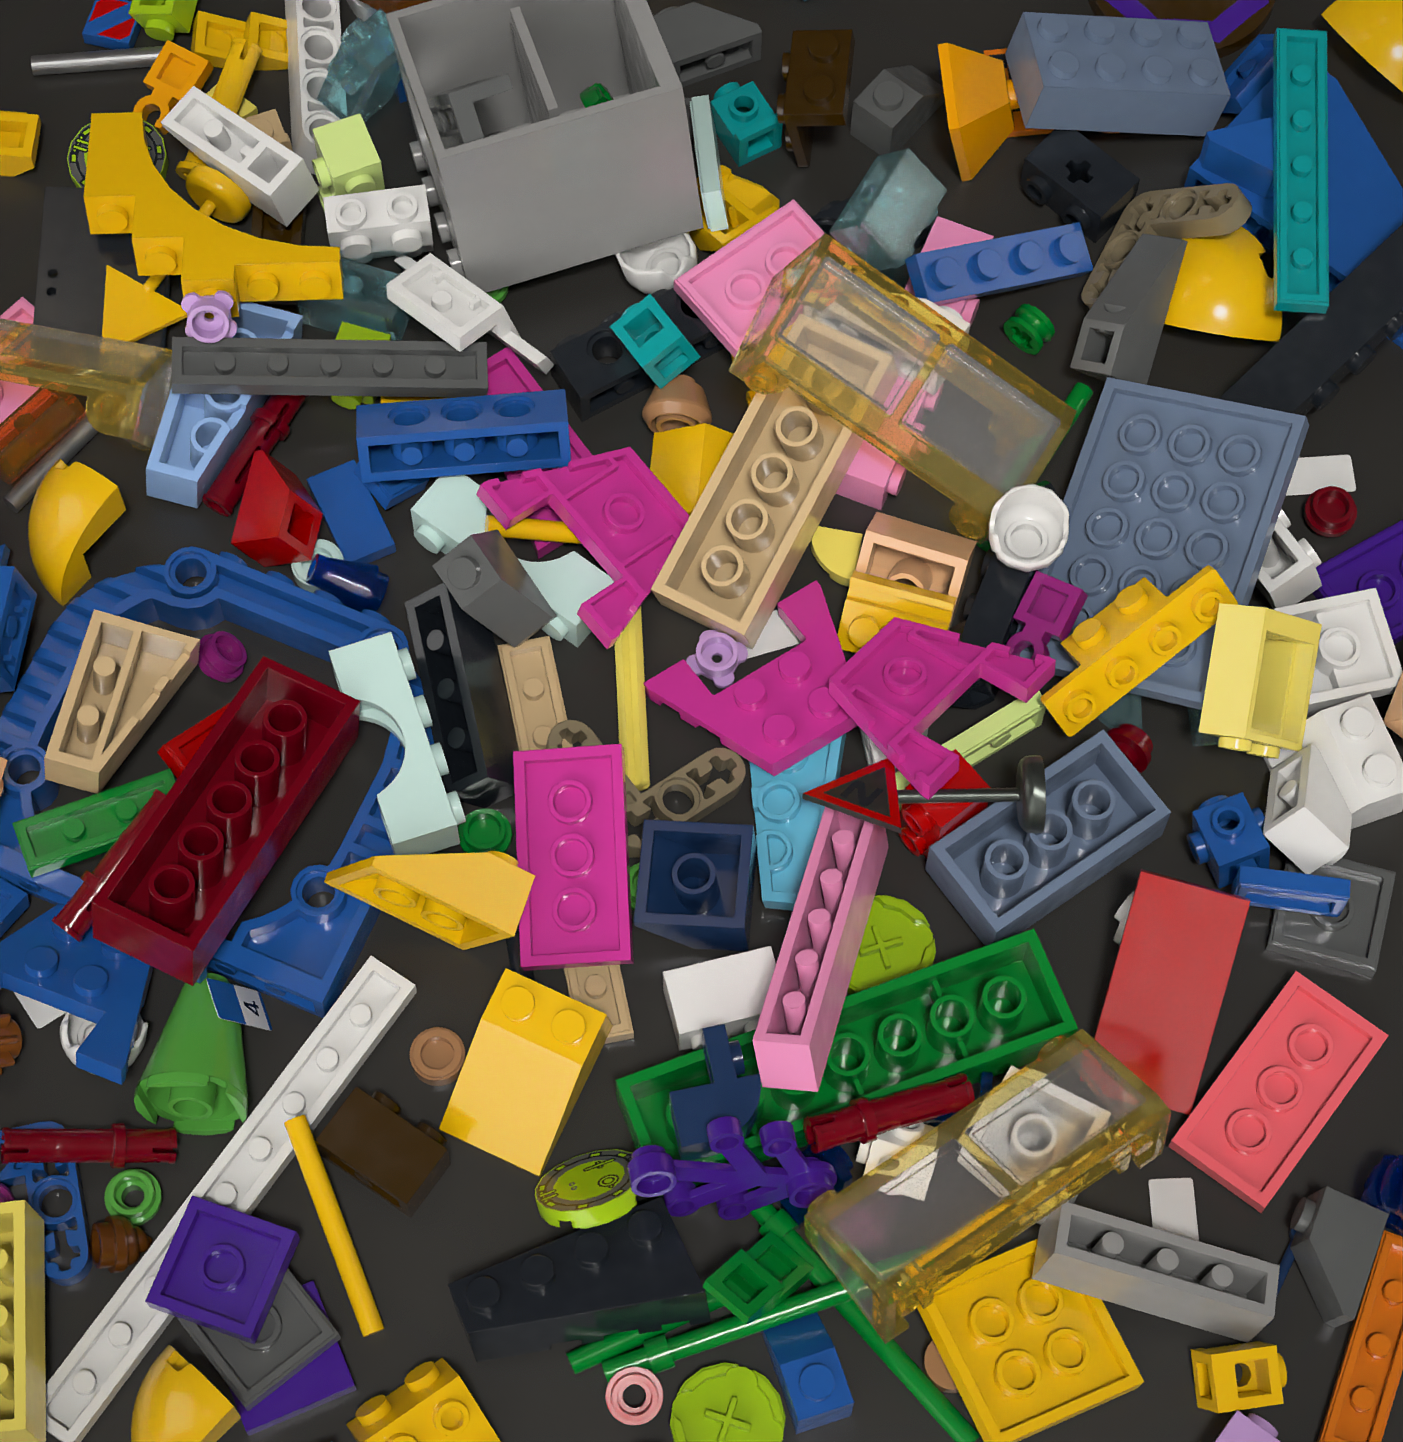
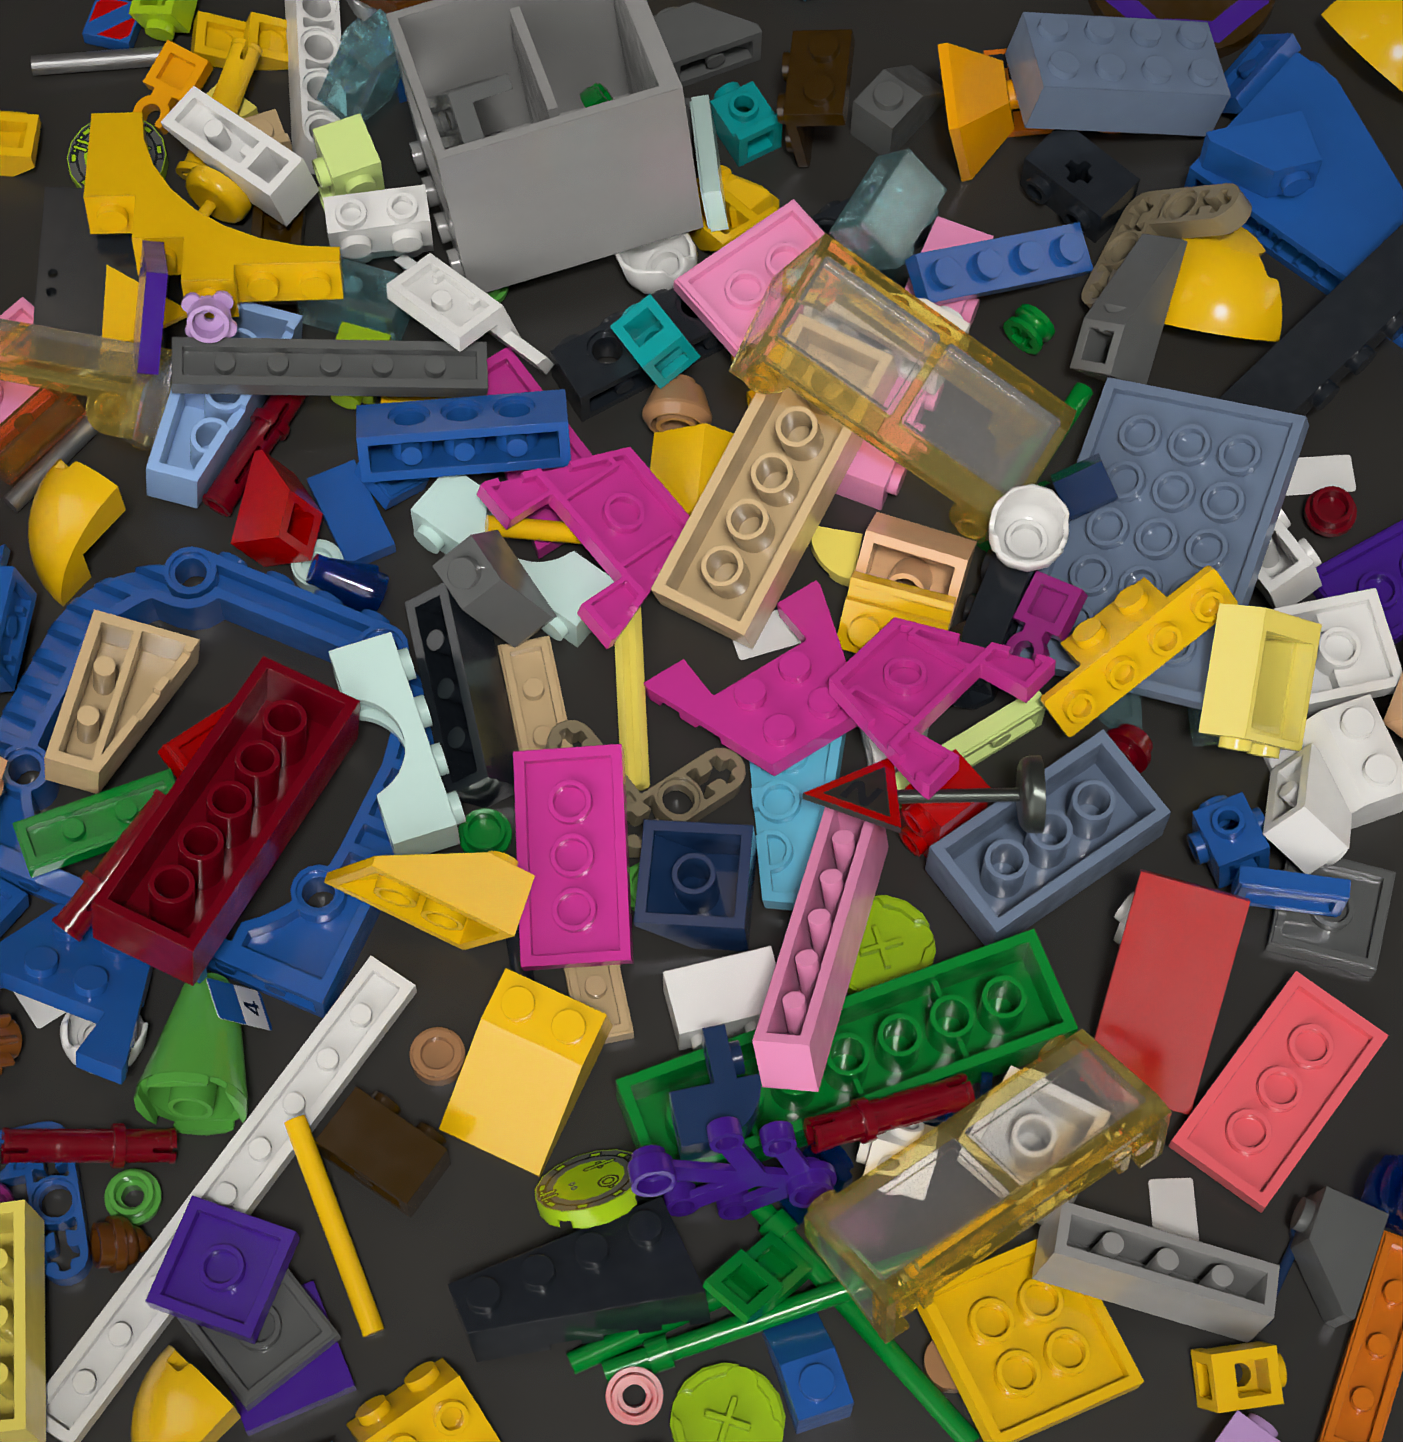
(150, 307): none -> dark purple tile
(221, 656): magenta plate -> none
(717, 643): lavender plate -> none
(1084, 486): none -> dark blue slope
(1300, 171): teal tile -> none

